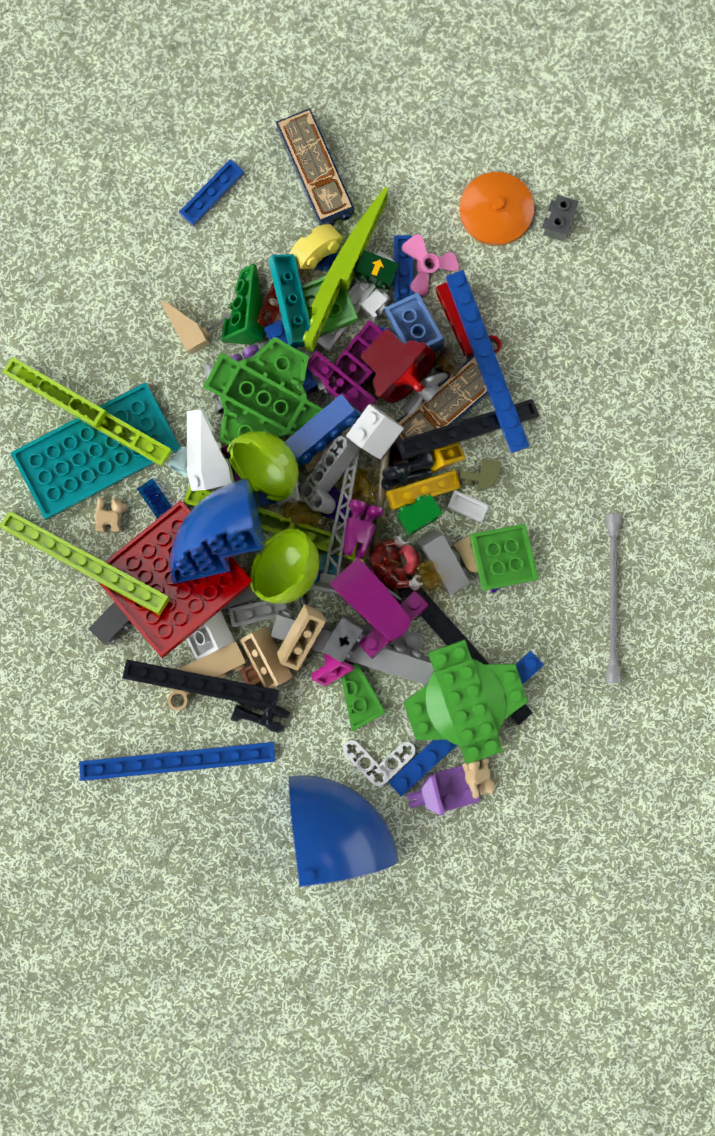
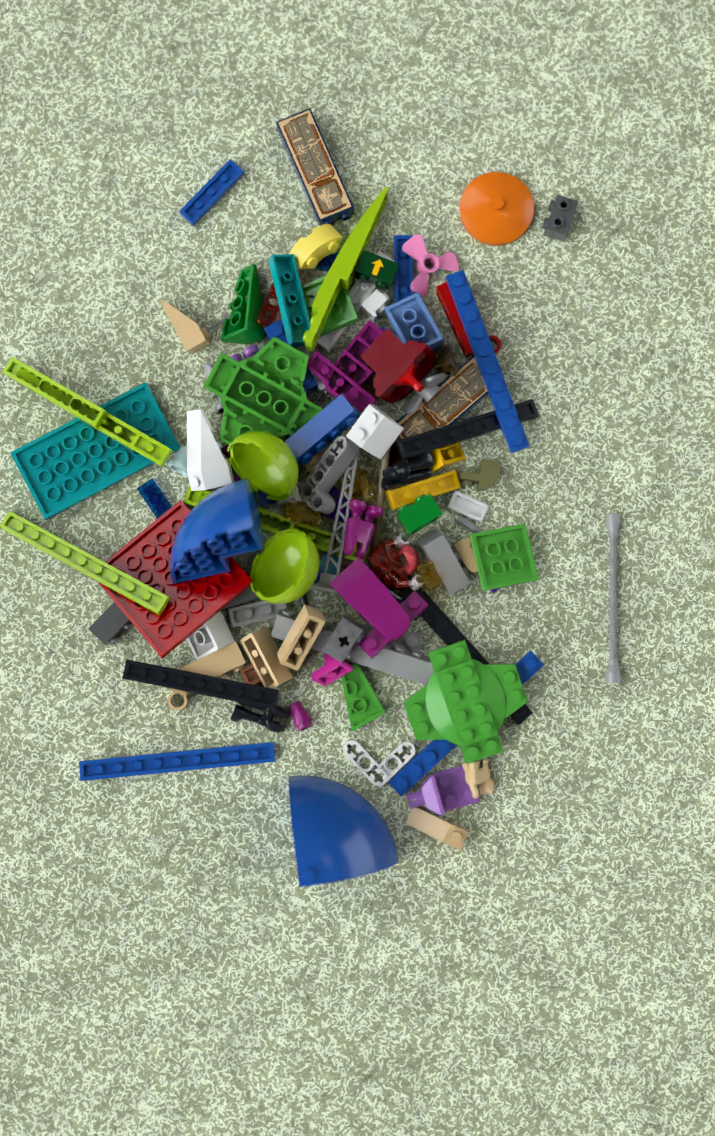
(113, 518): tan animal -> none
(300, 716): none -> magenta cone
(437, 827): none -> tan slope
(469, 525): none -> light grey piece

